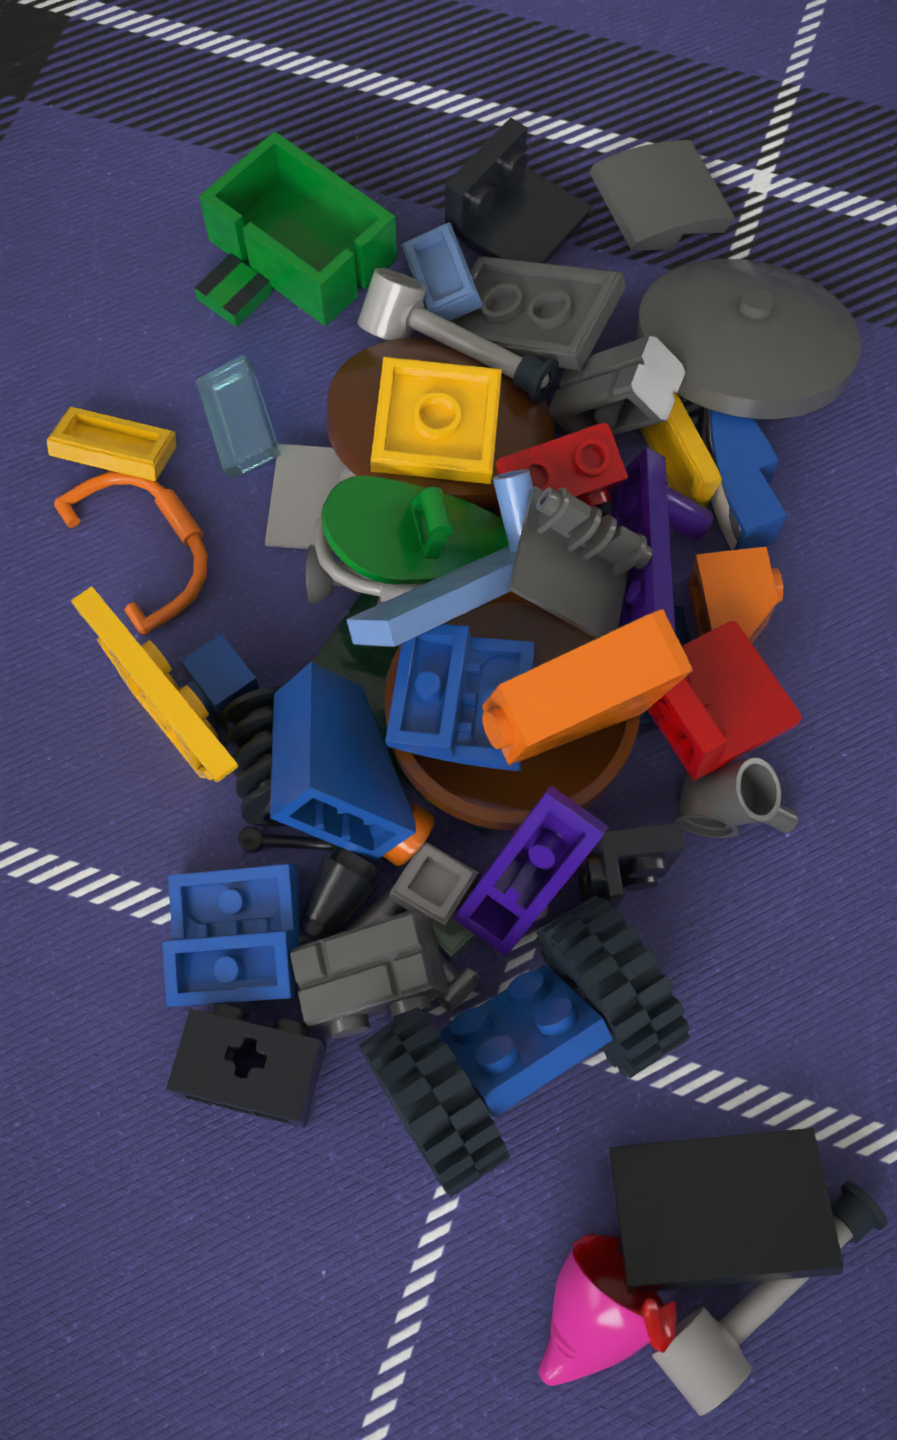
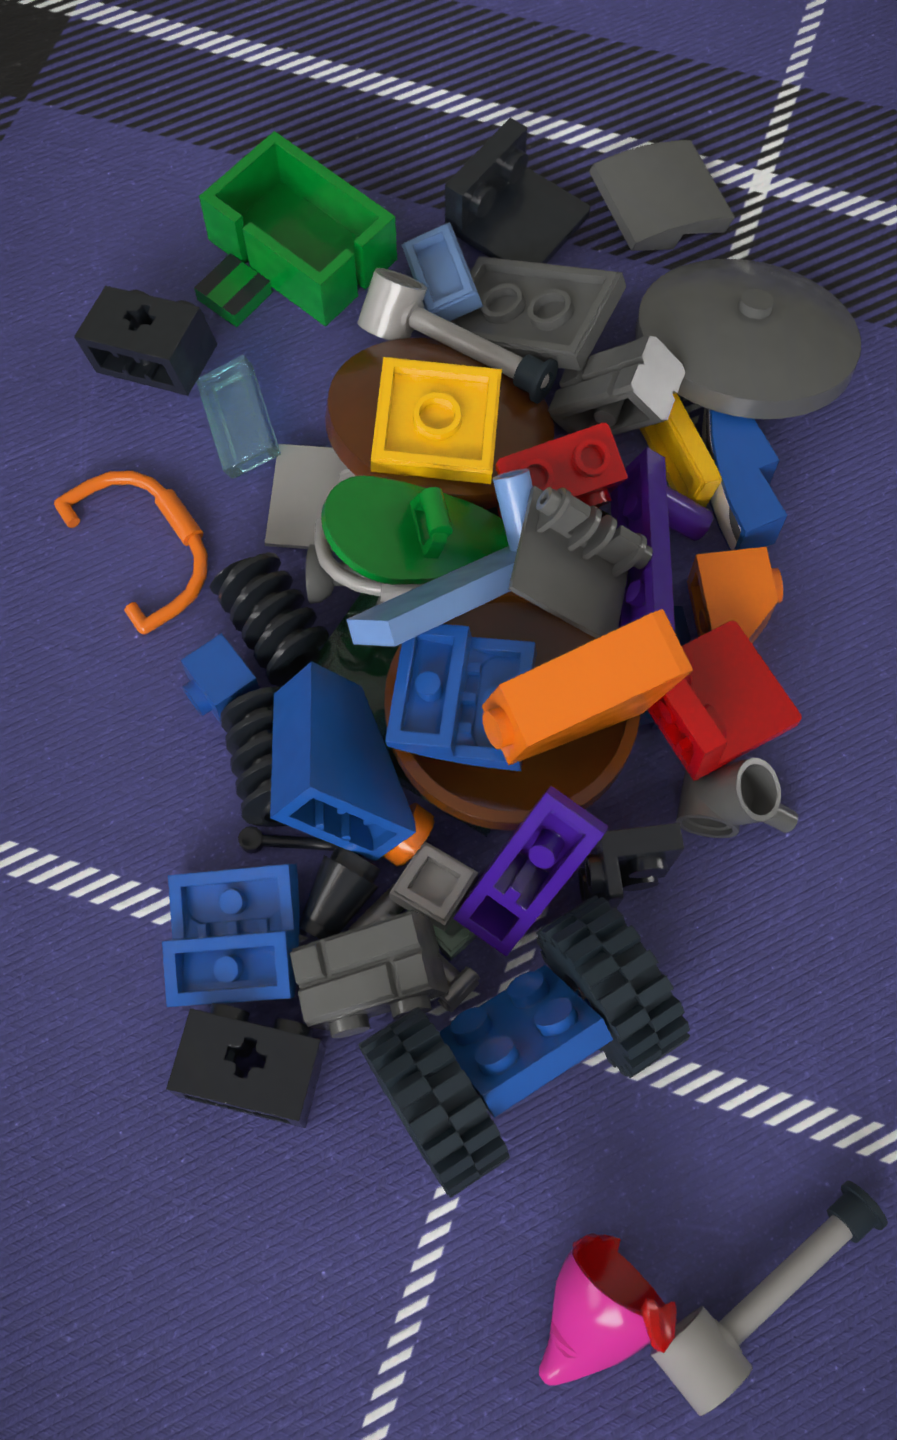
(112, 443): yellow tile -> none
(146, 339): none -> black brick
(148, 678): yellow wing -> none
(270, 615): none -> black piece
(724, 1211): black tile -> none

